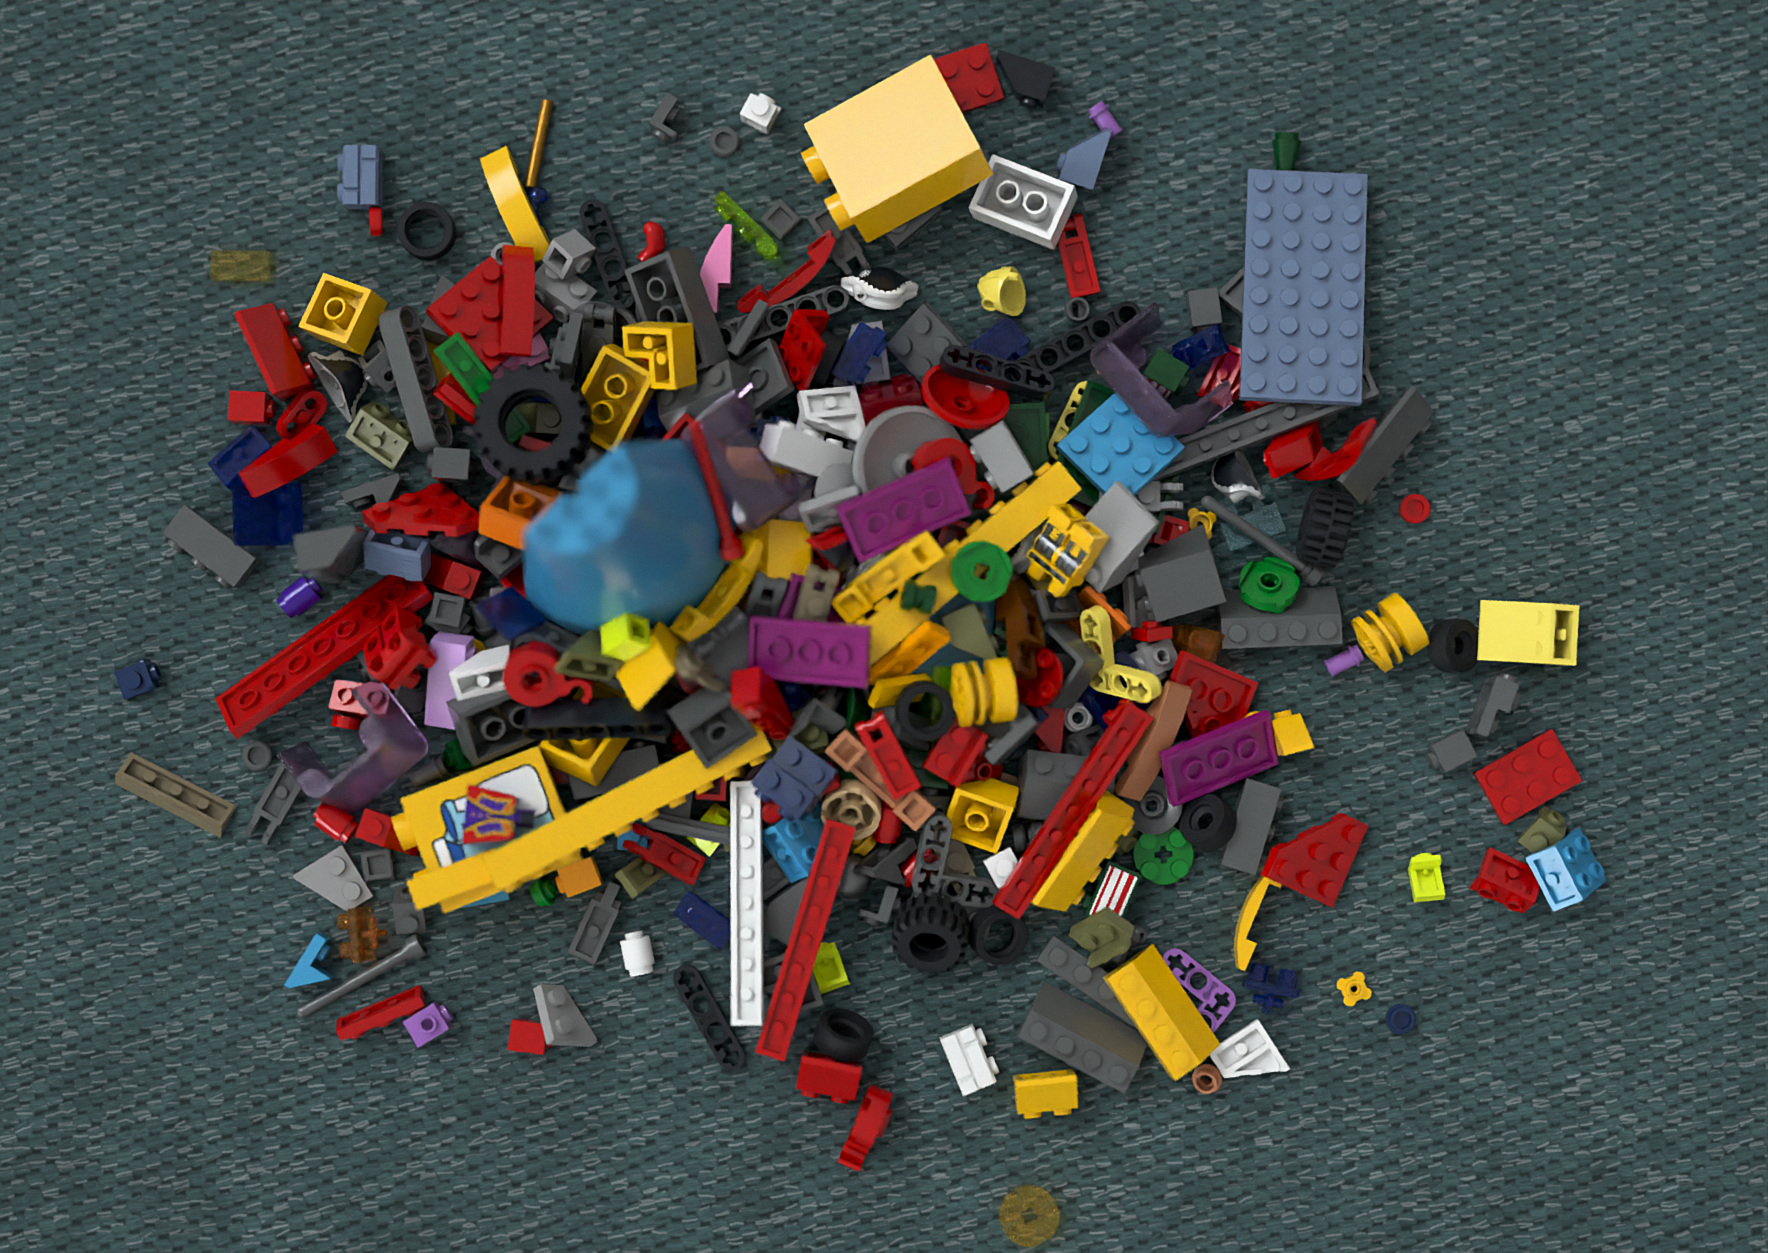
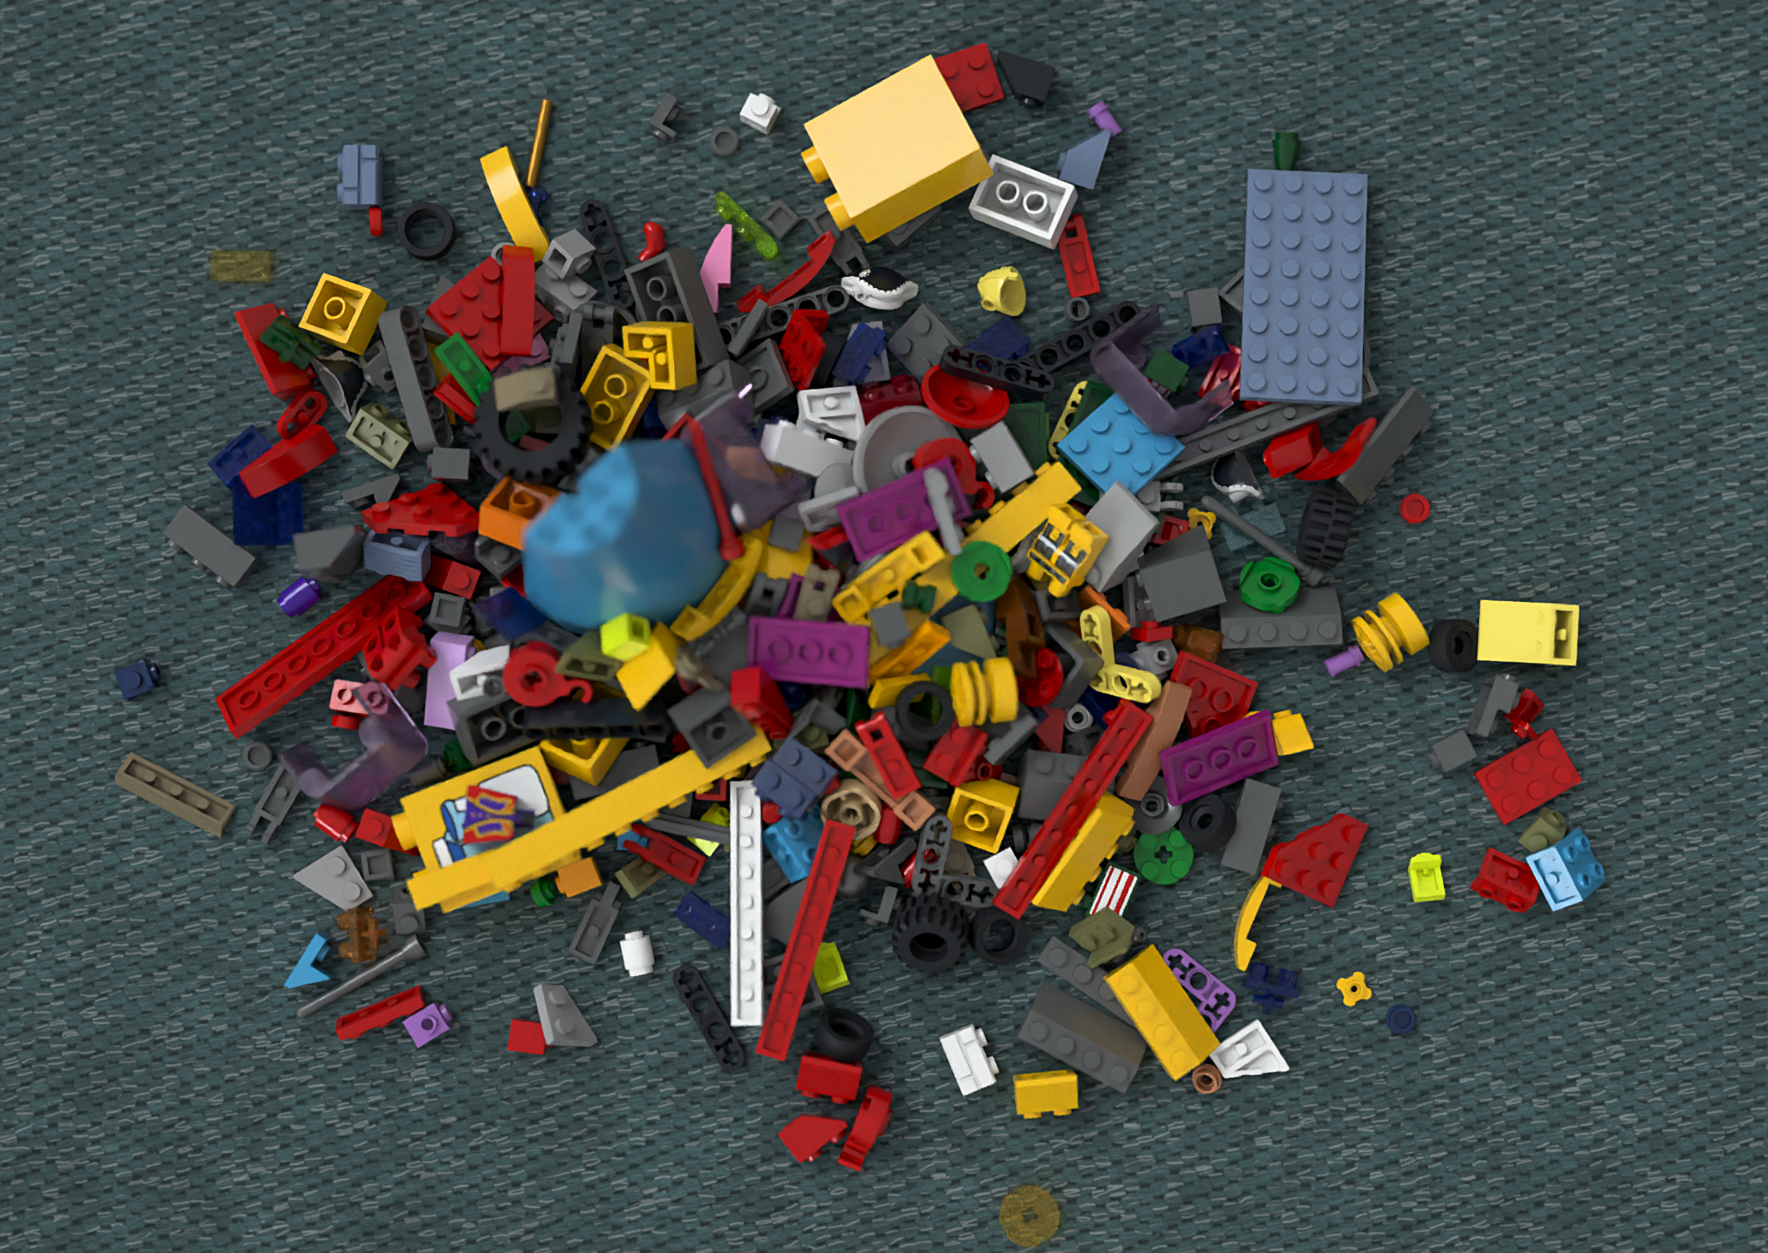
(250, 407): red brick -> none
(290, 343): none -> dark green hips
(490, 691): none -> dark grey hinge
(527, 389): none -> dark tan slope
(785, 533): none -> dark grey tile
(810, 1132): none -> red slope
(889, 625): none -> dark grey brick
(942, 509): none -> light grey hinge
(1524, 714): none -> red bracket

